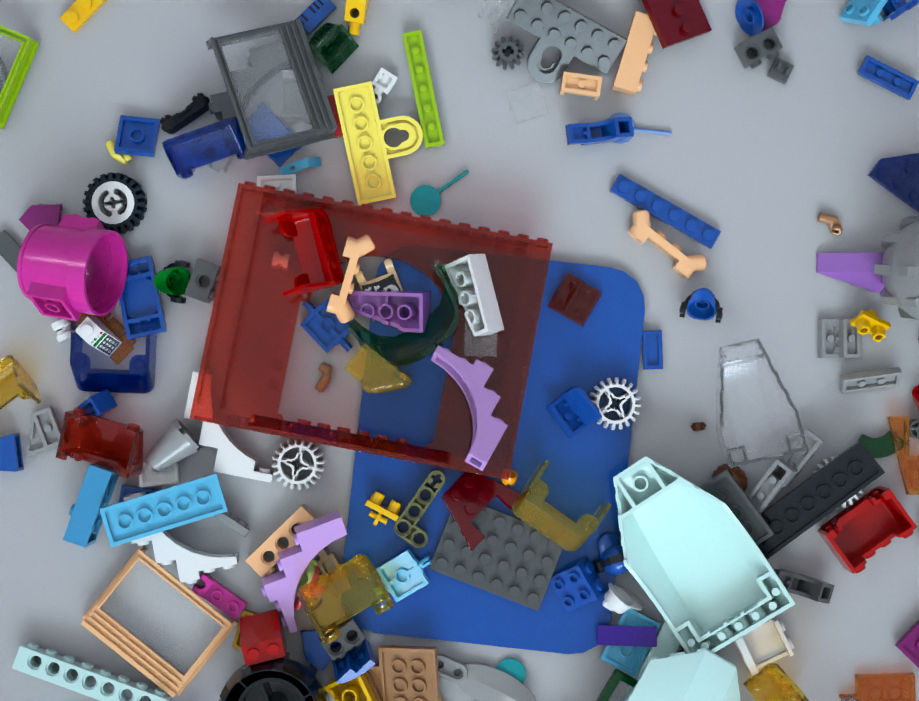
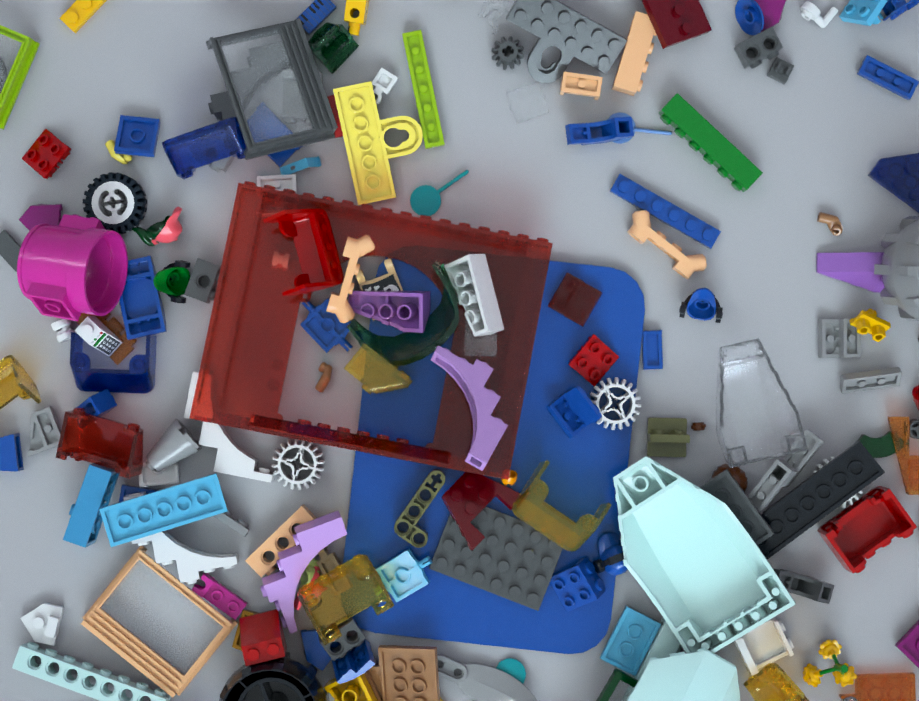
(44, 623): none -> white plate
(46, 154): none -> red hinge
(163, 231): none -> hair
(193, 111): black piece -> none
(375, 503): yellow hips -> none
(593, 360): none -> red hinge
(621, 599): white piece -> none
(627, 635): dark purple tile -> none
(667, 437): none -> olive bracket
(710, 143): none -> green brick
(811, 12): none -> white plate
(842, 672): none -> yellow plant

